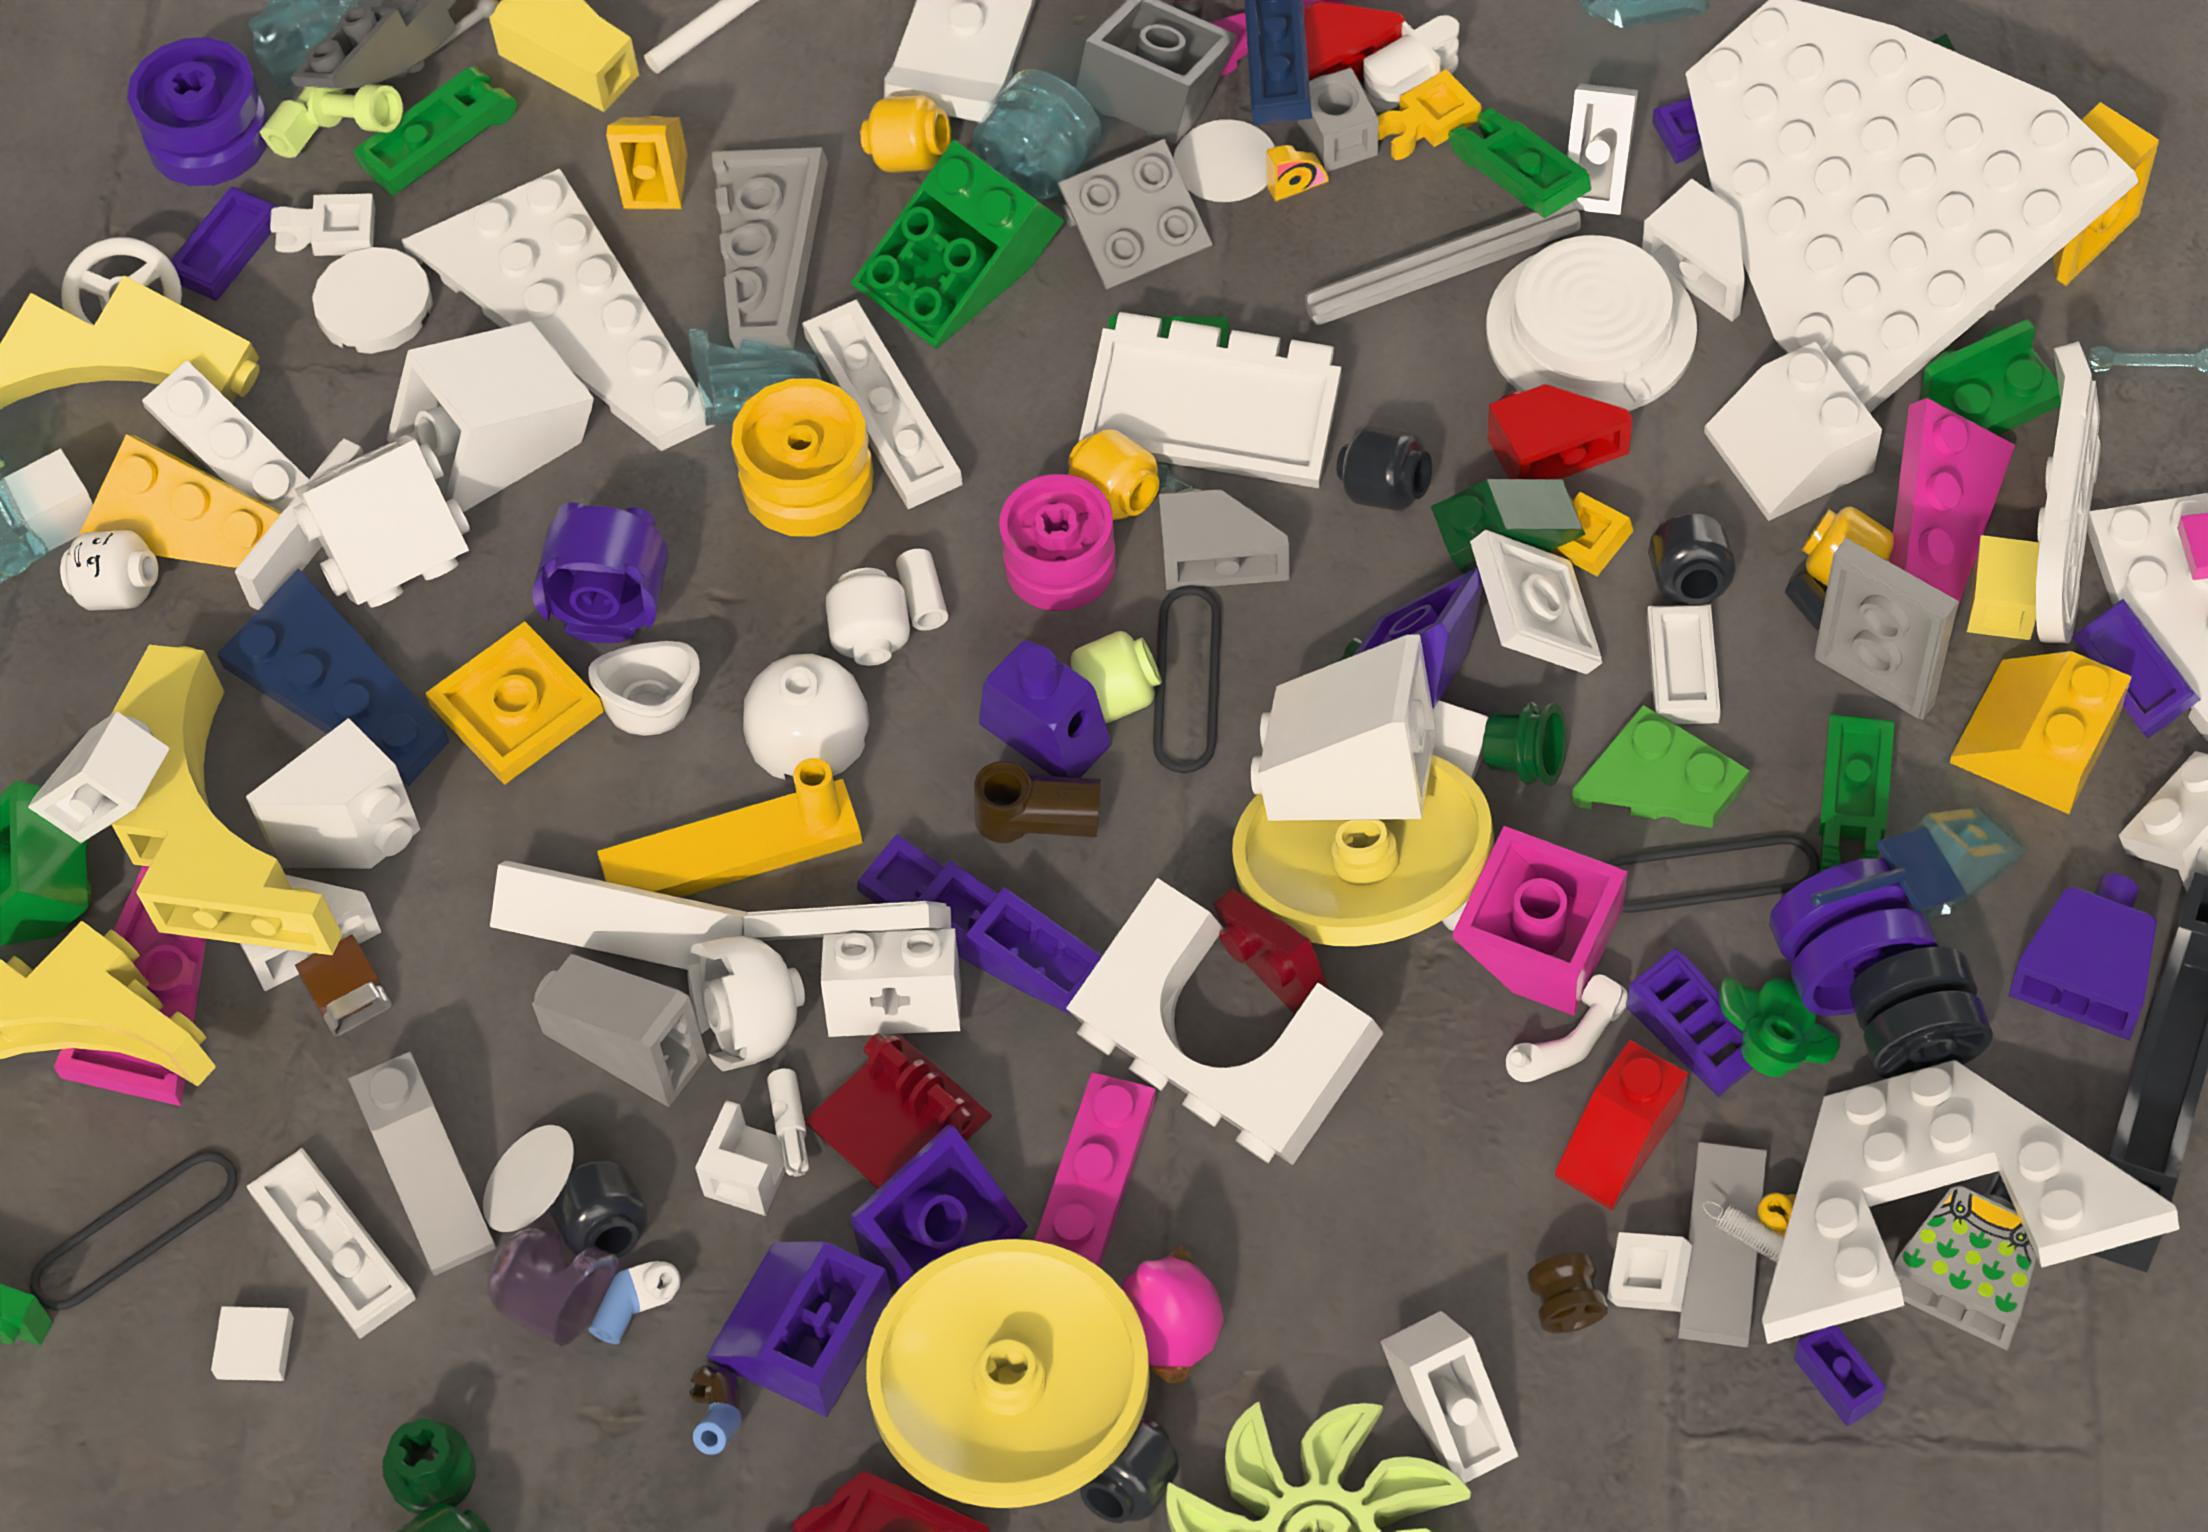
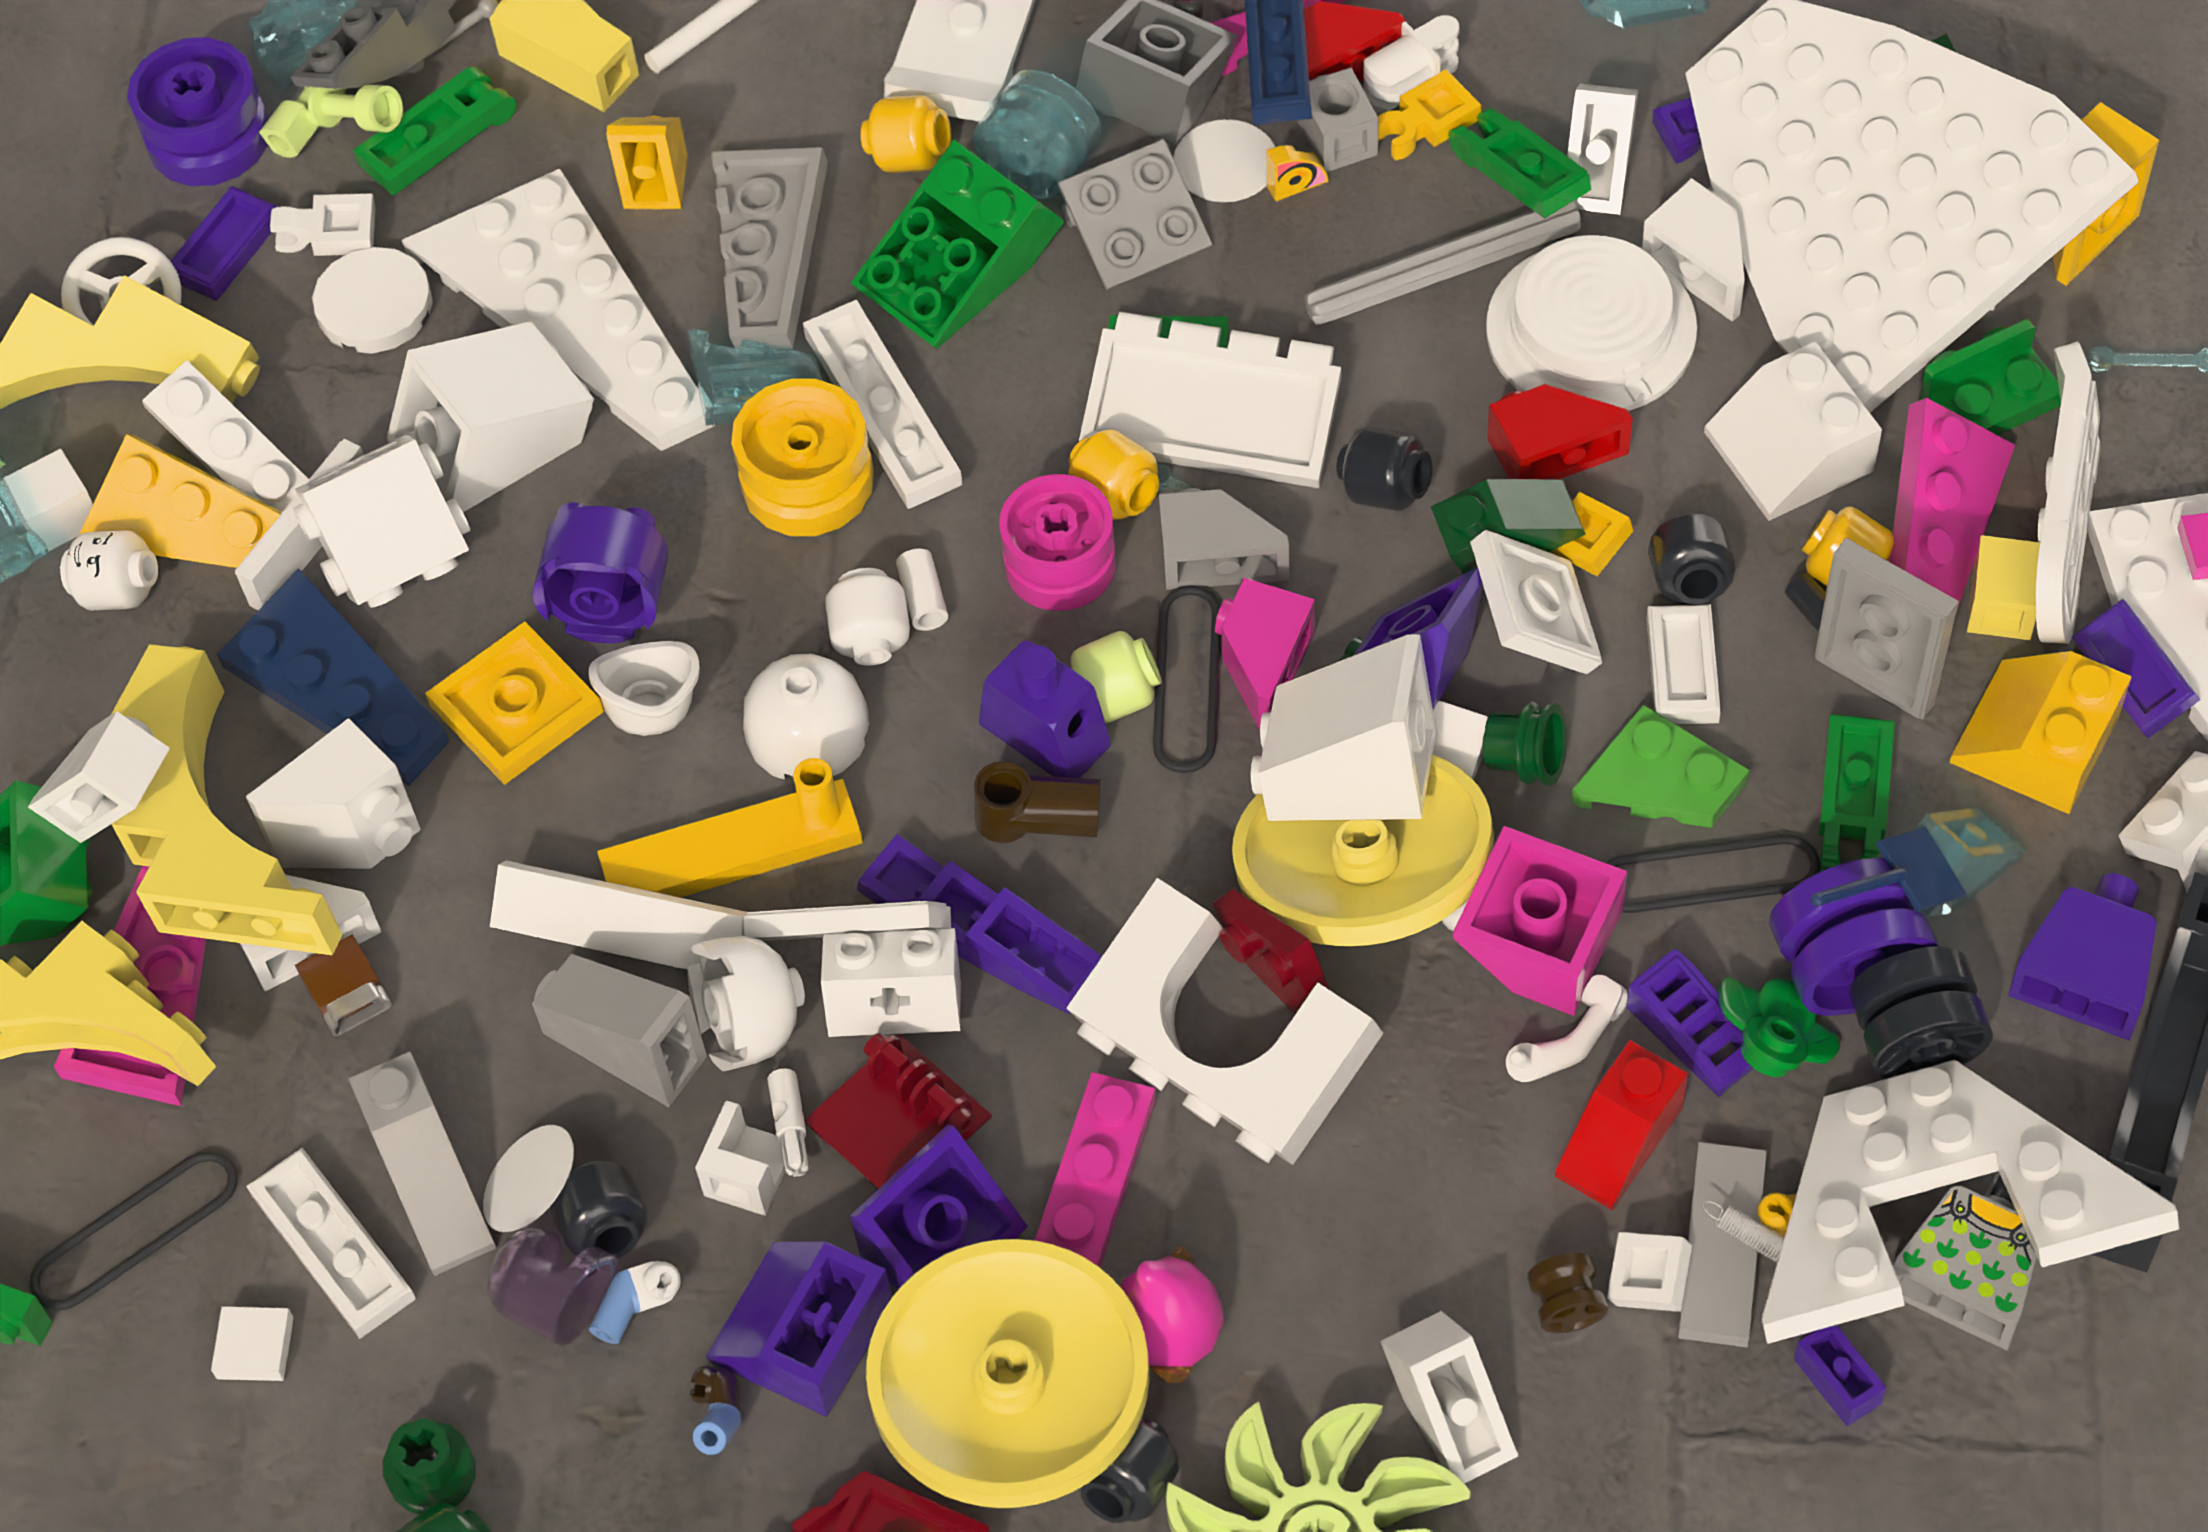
(1264, 640): none -> dark pink slope

